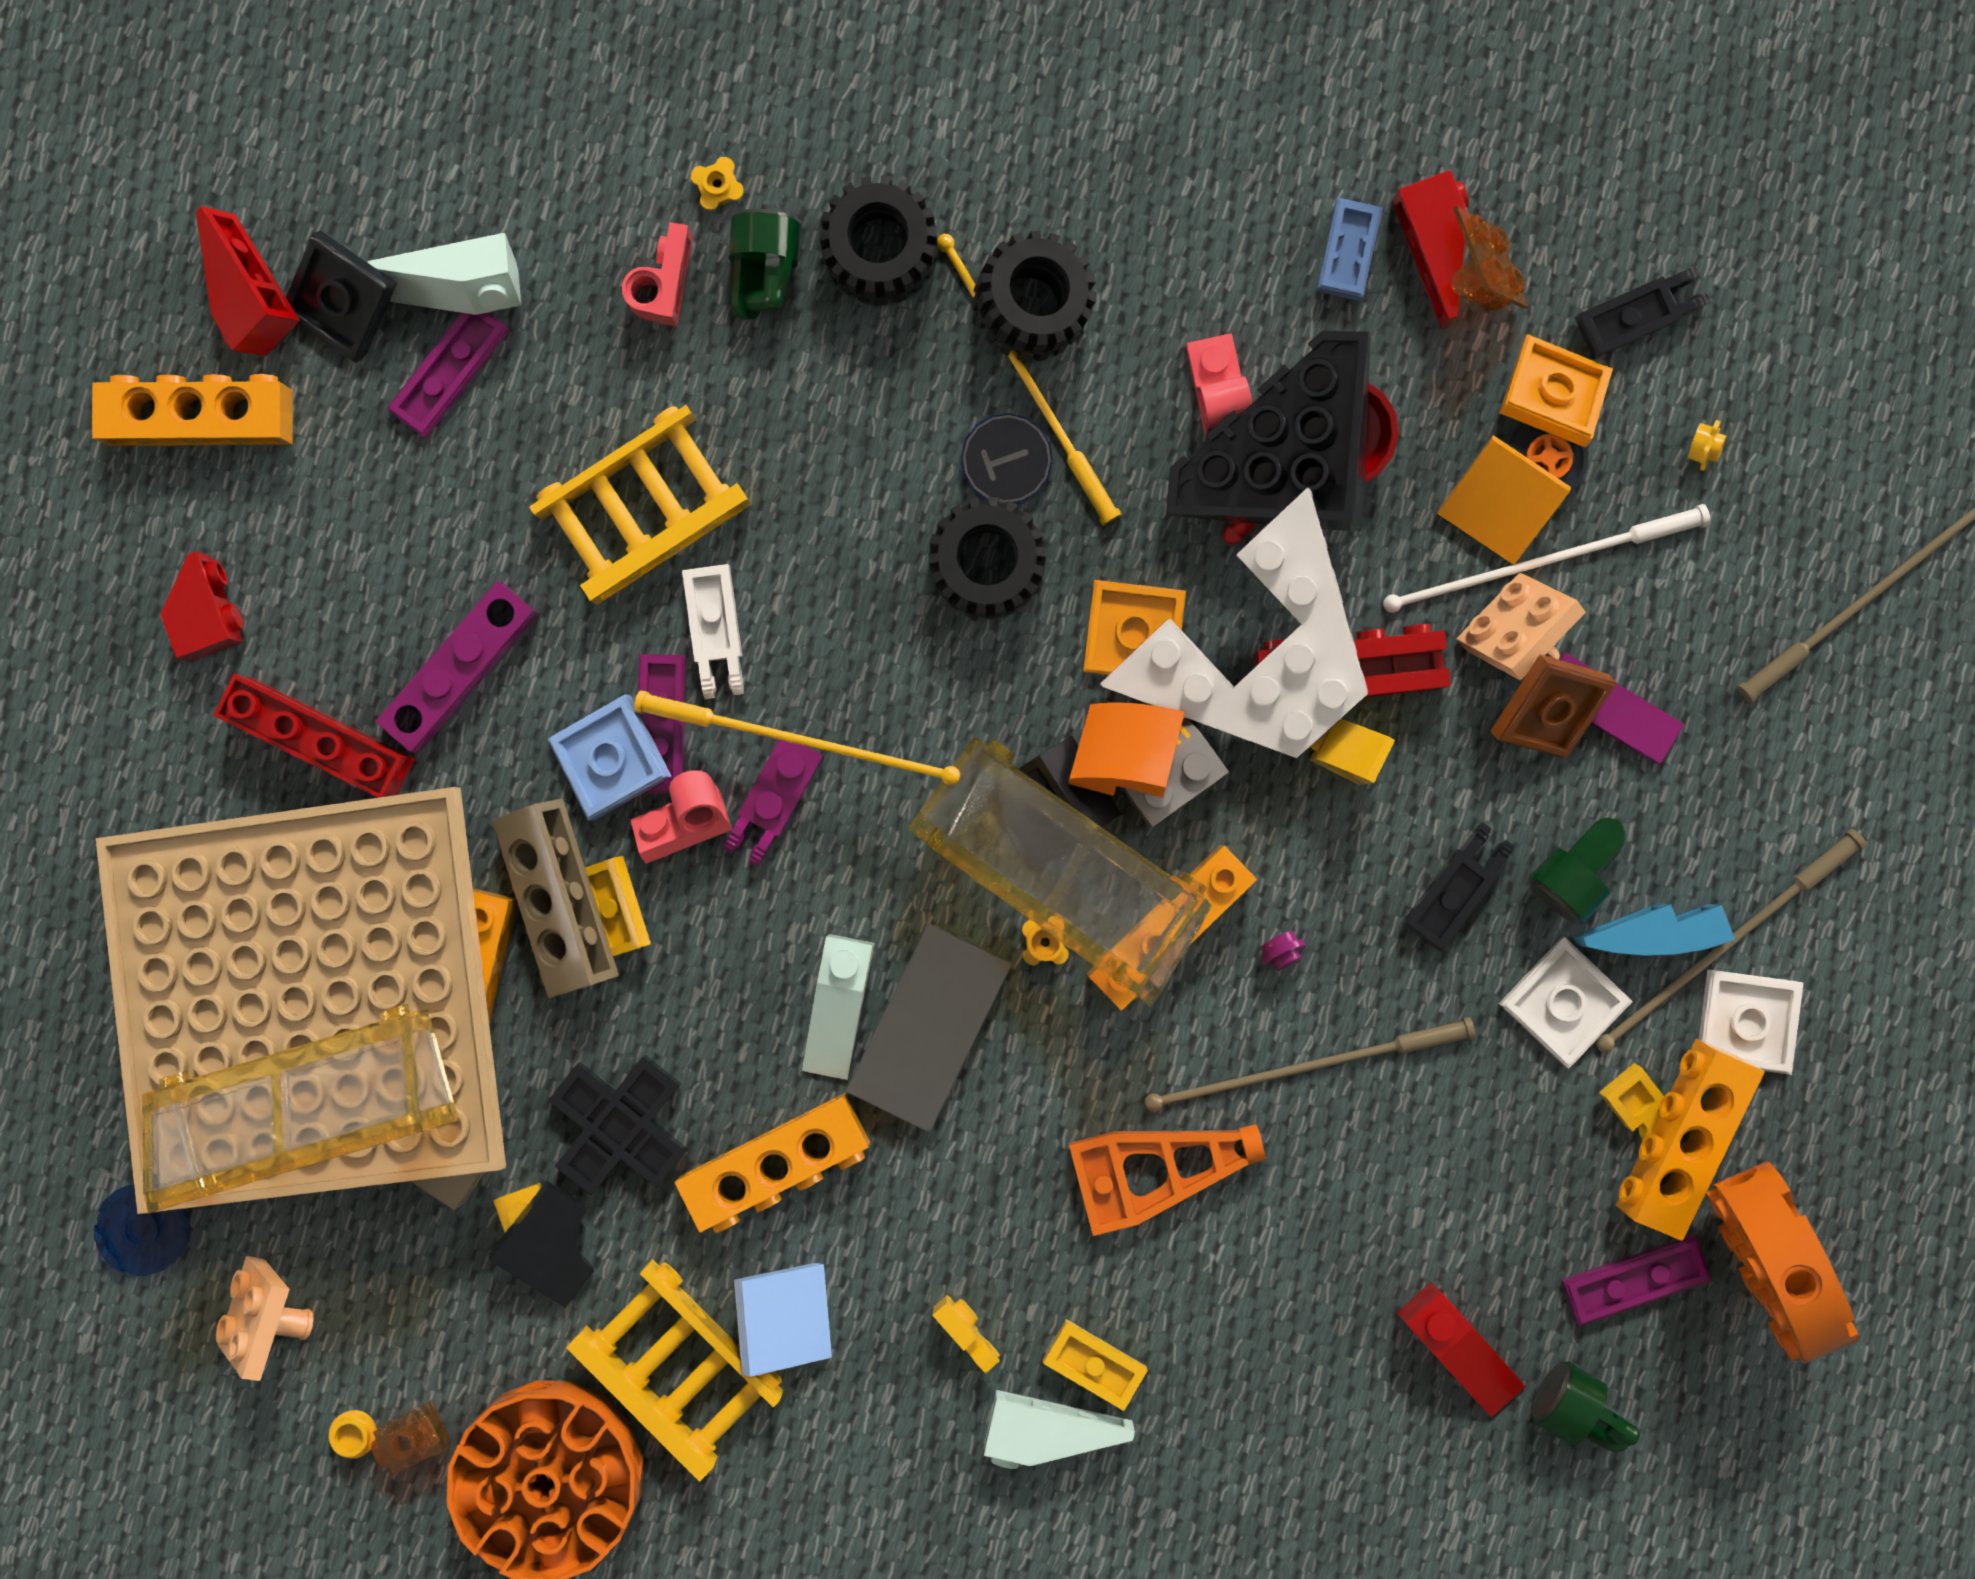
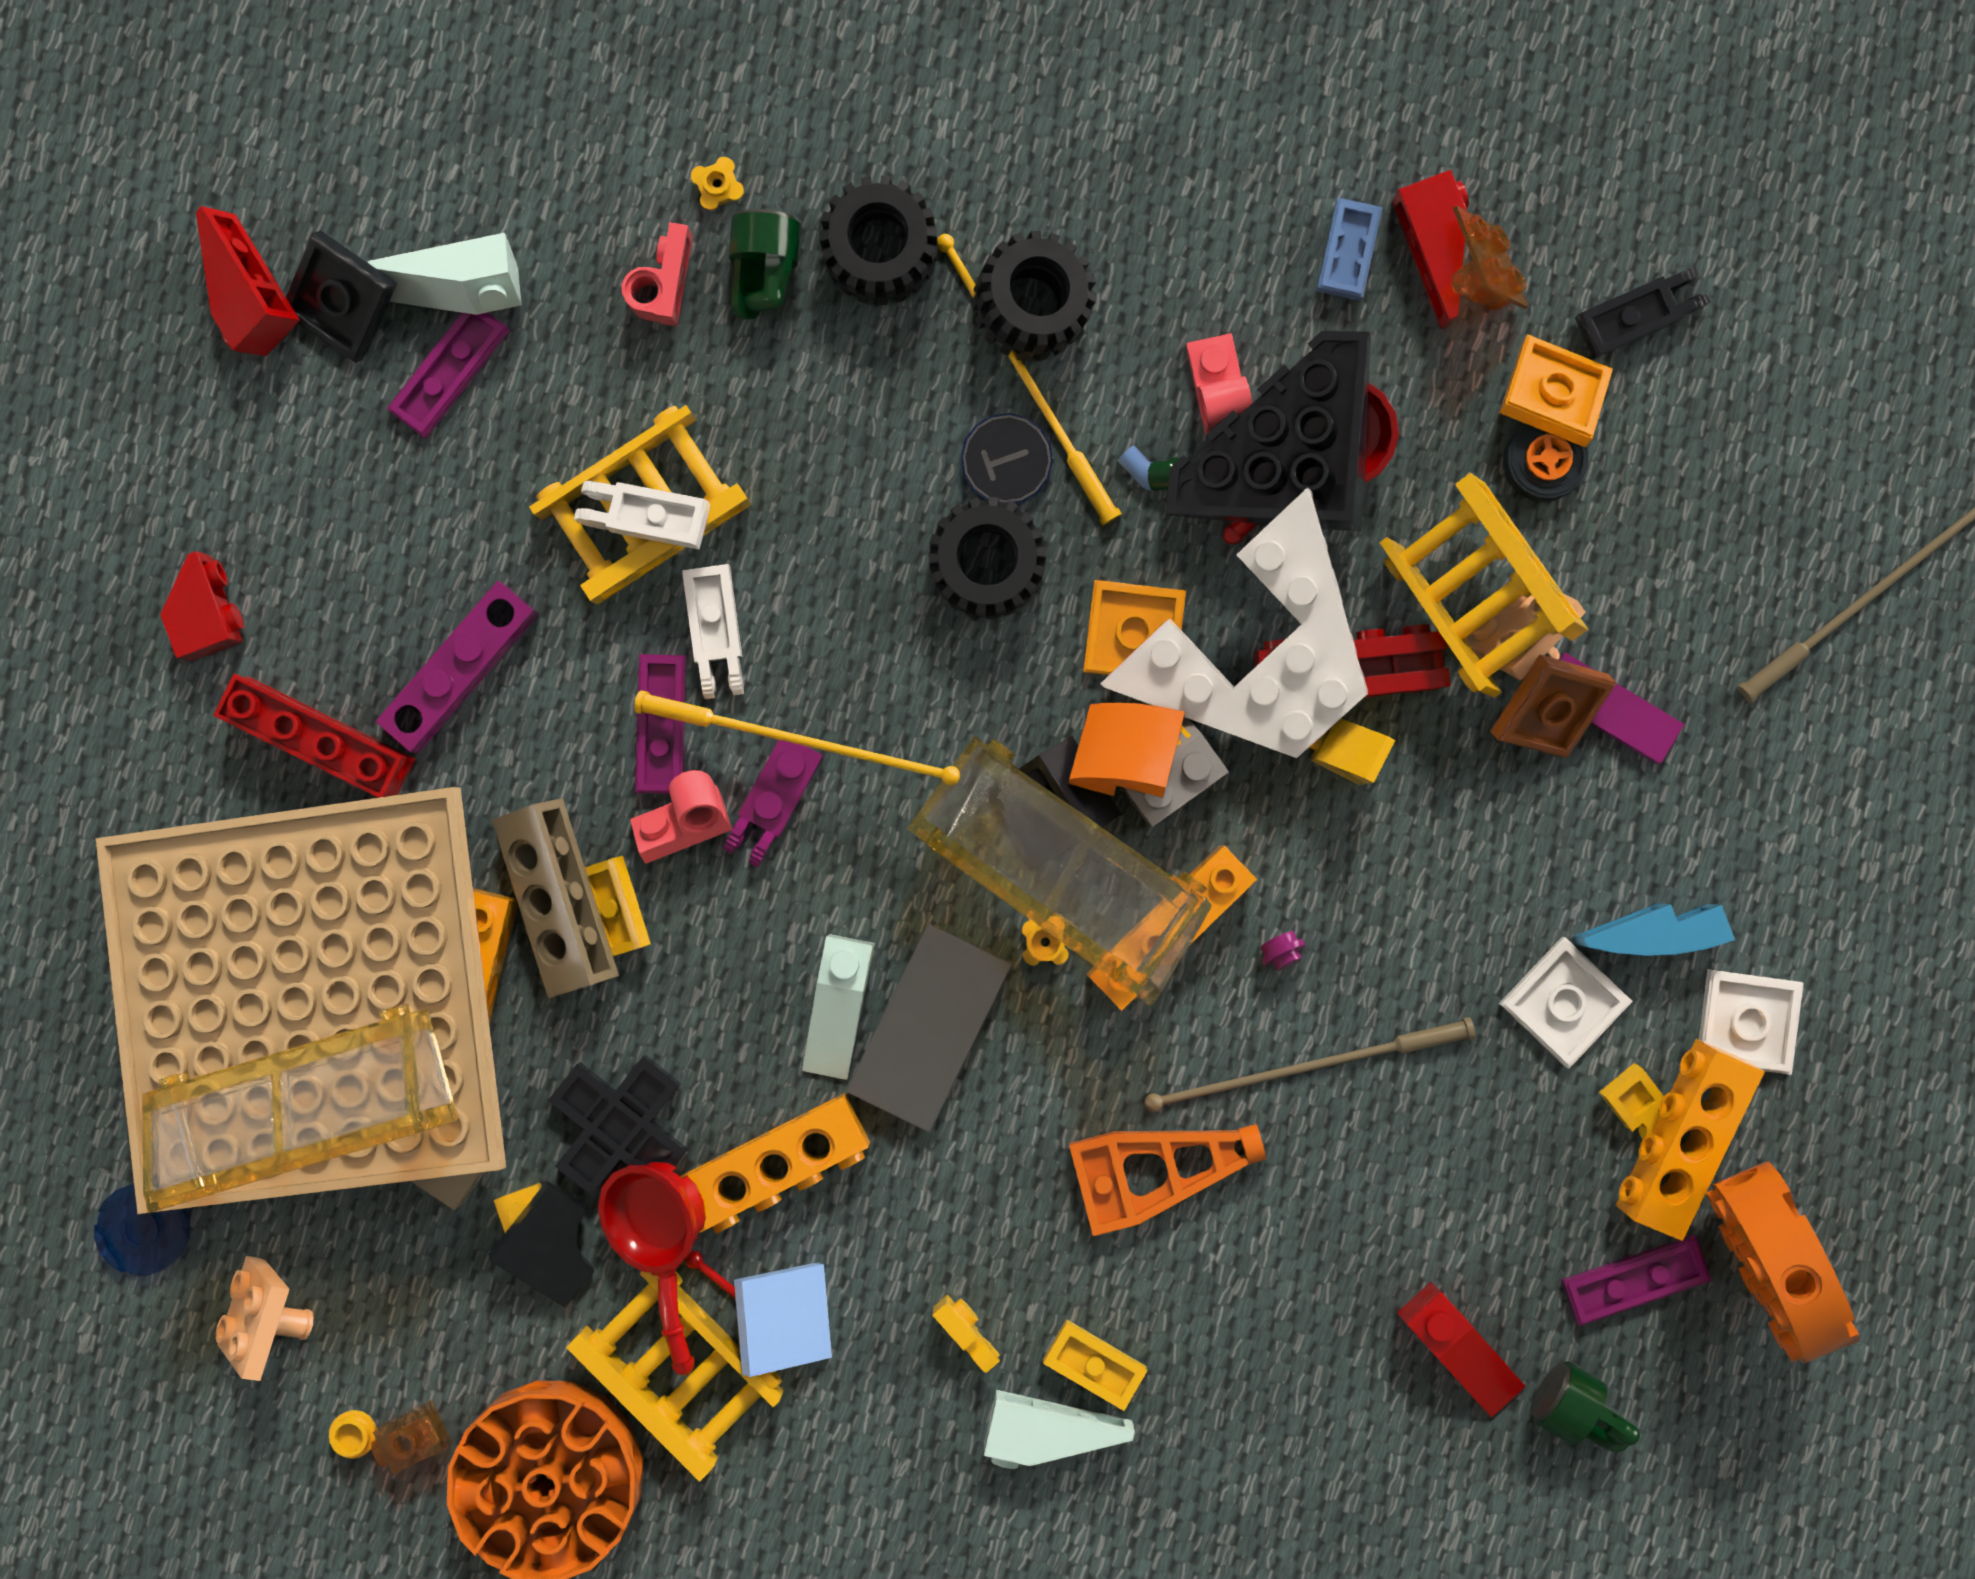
(120, 401): light orange brick -> none
(609, 758): light blue tile -> none
(646, 513): none -> white hinge
(653, 1225): none -> red piece
(694, 1261): none -> red hinge
(1149, 475): none -> arm
(1456, 890): black hinge -> none
(1503, 500): light orange tile -> none
(1527, 580): none -> yellow fence
(1570, 878): dark green piece -> none
(1638, 534): white piece -> none
(1707, 444): yellow plate -> none
(1802, 882): dark tan piece -> none

